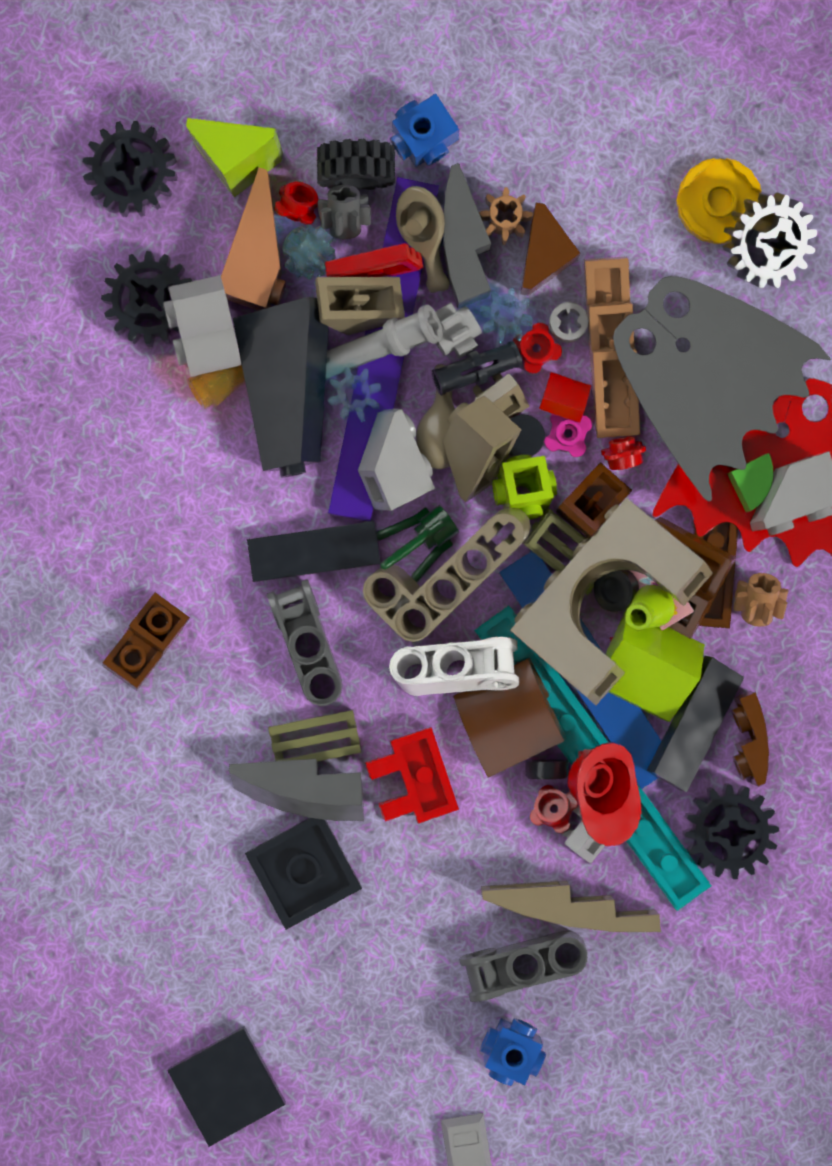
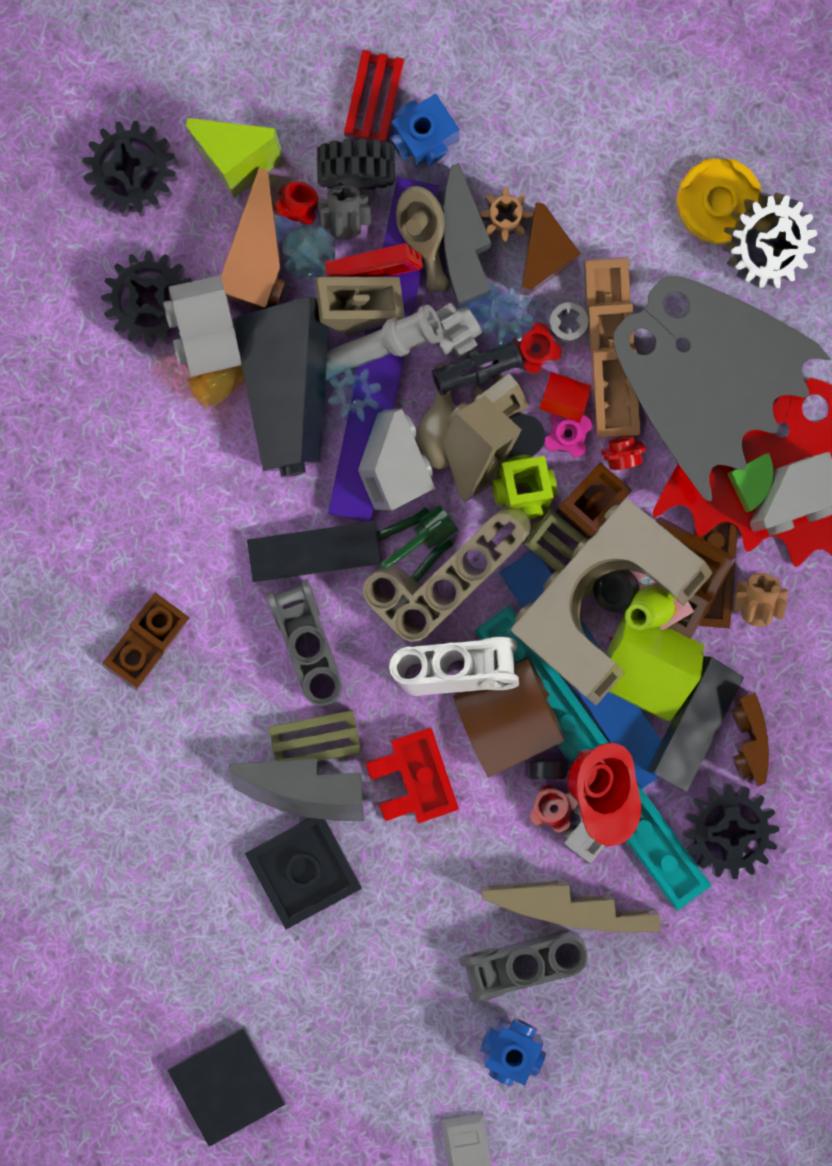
(381, 61): none -> red tile

